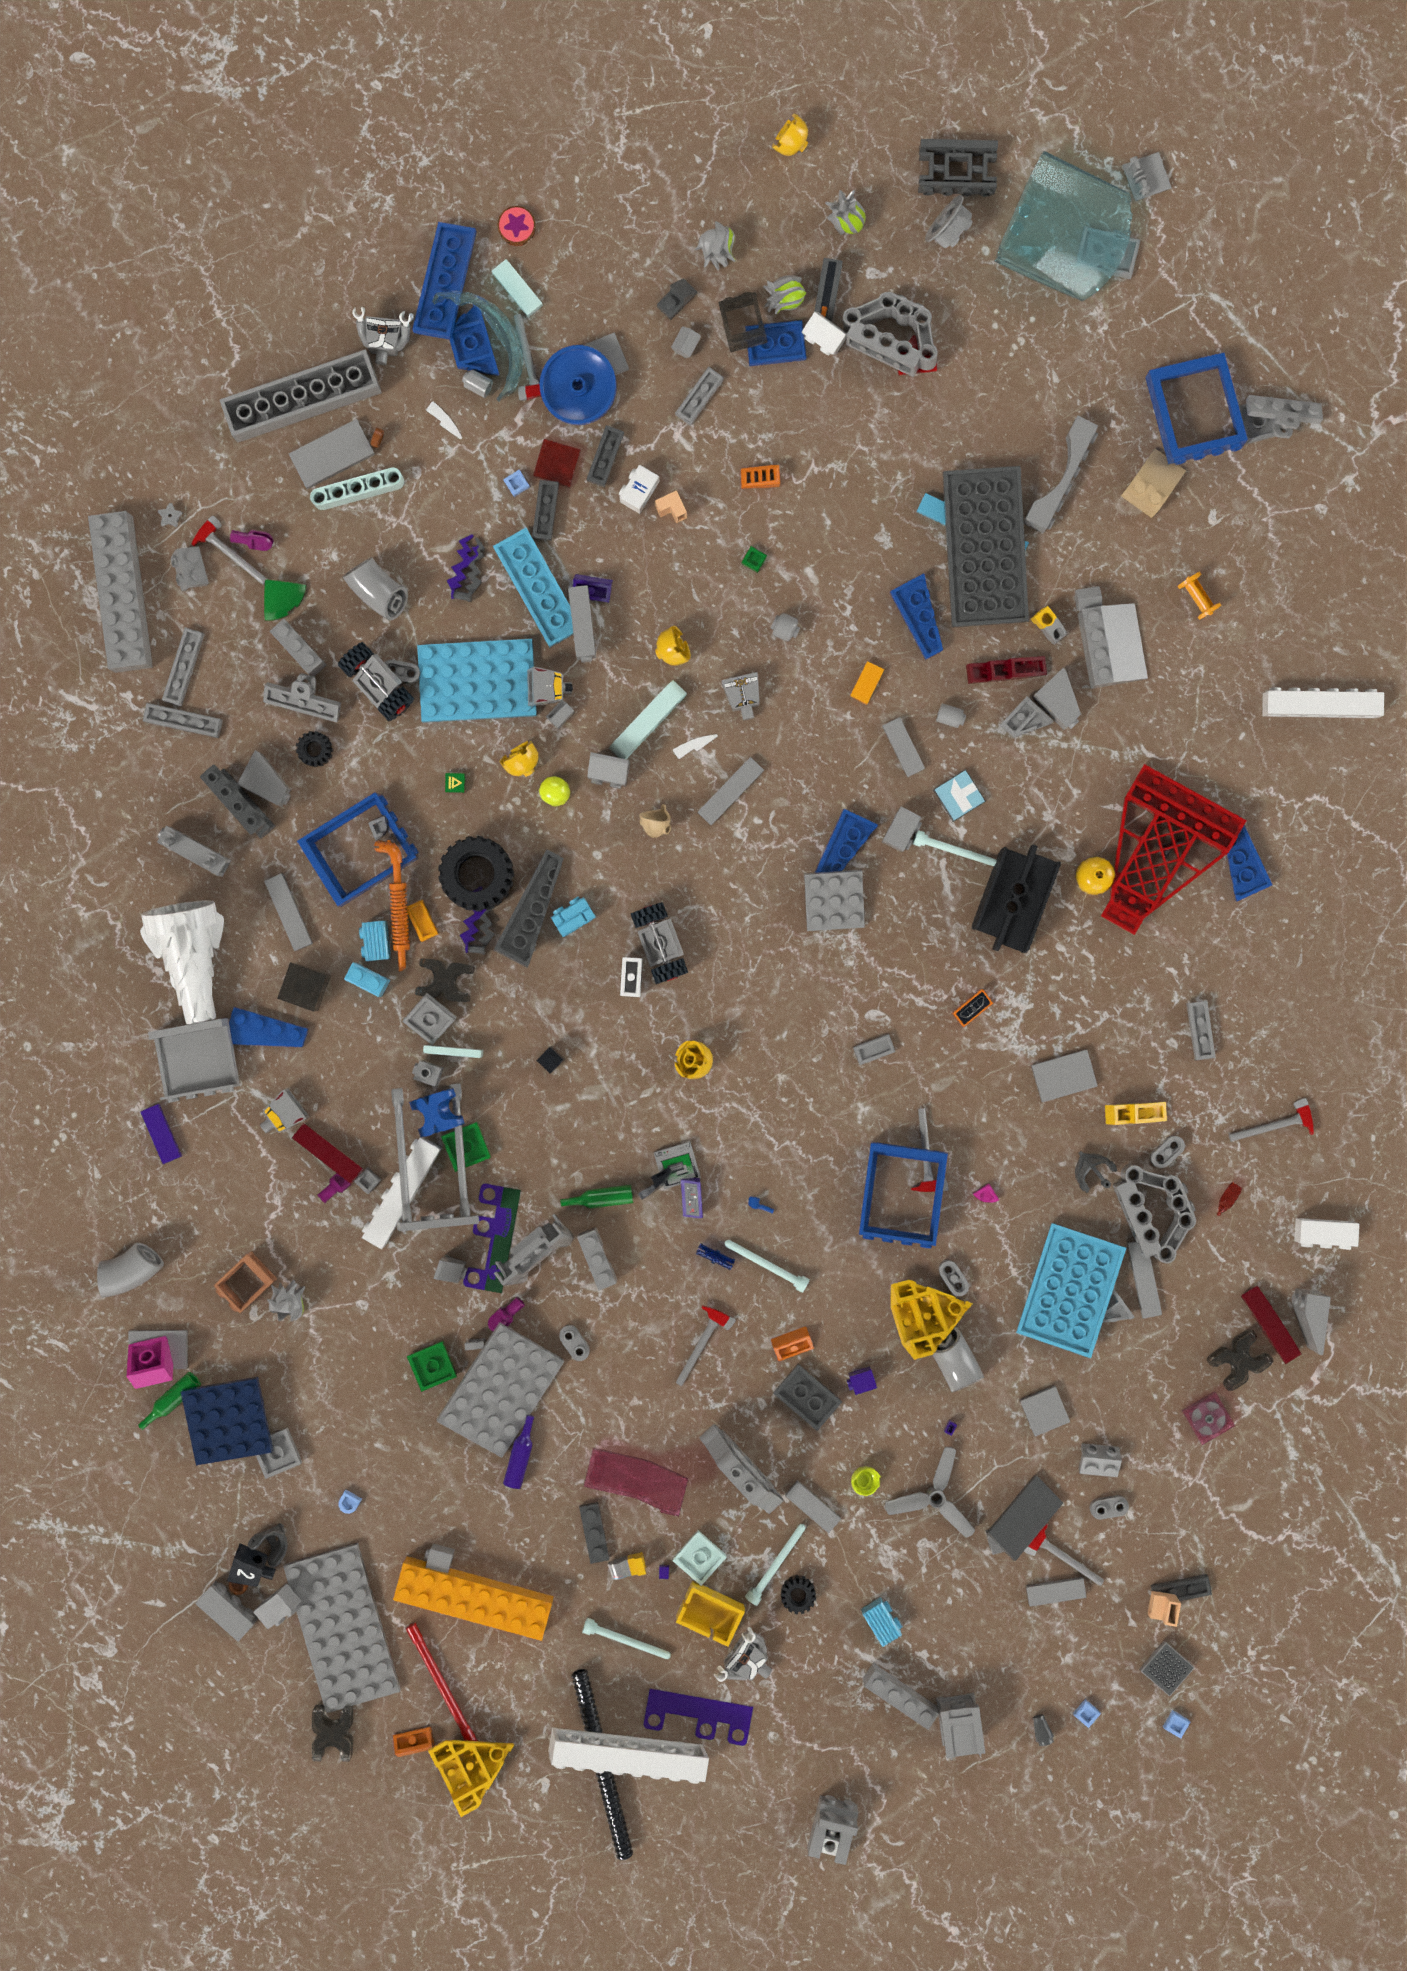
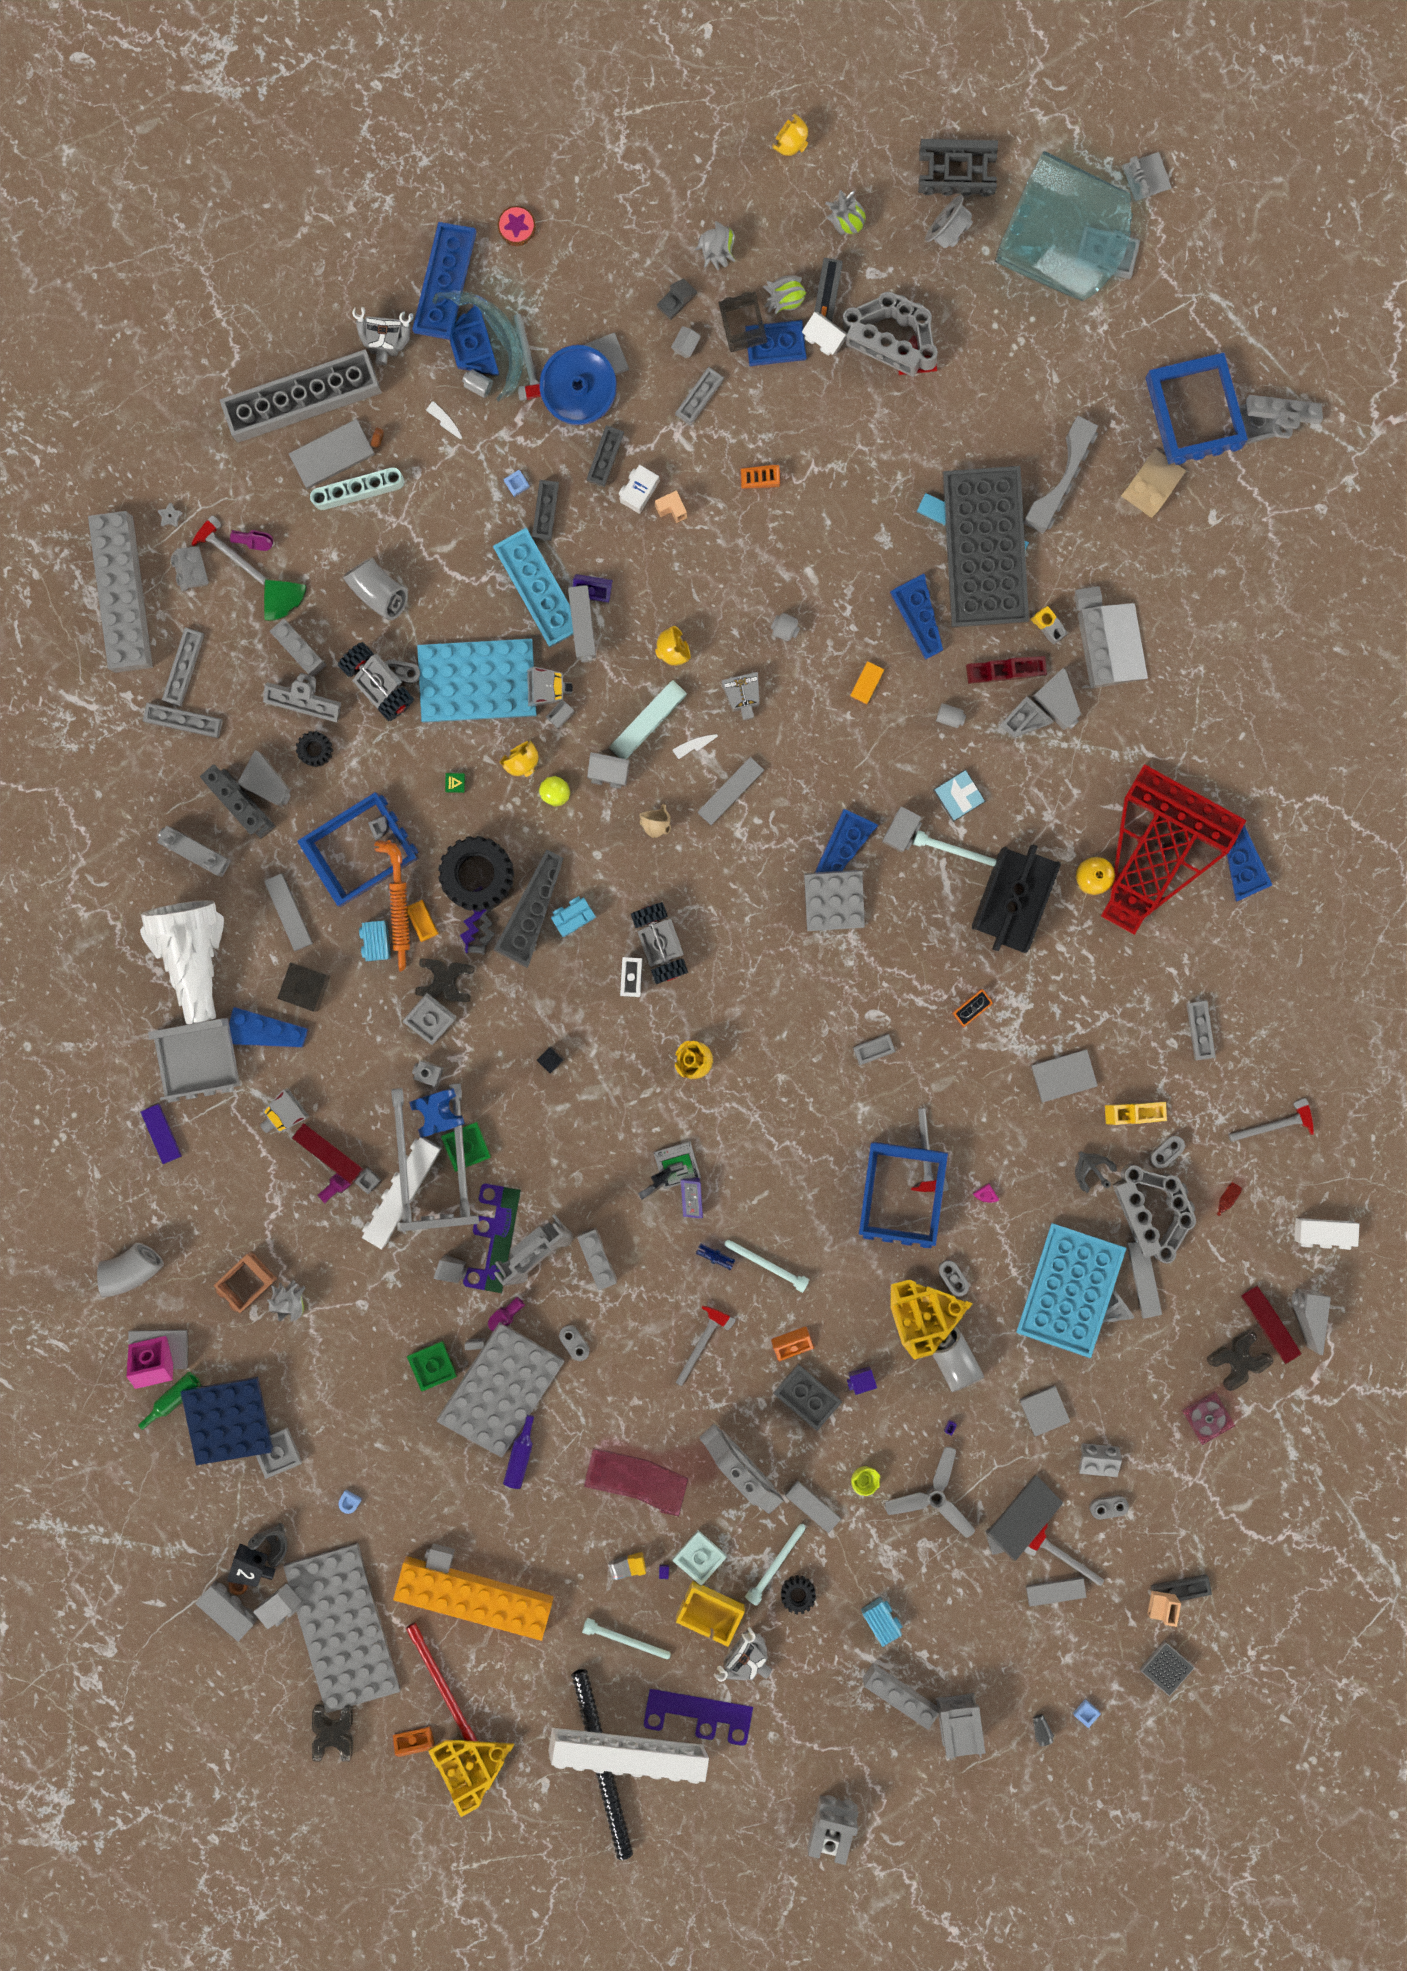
(367, 979): medium azure brick -> none
(453, 1051): light aqua tile -> none
(467, 561): piece -> none
(517, 288): light aqua tile -> none
(557, 463): clear red tile -> none
(594, 1532): dark grey plate -> none
(602, 1197): green piece -> none
(754, 559): green tile -> none
(754, 1203): blue hand -> none
(903, 747): light grey tile -> none
(1176, 1724): light blue tile -> none
(1199, 595): light orange hose -> none
(1323, 703): white brick -> none

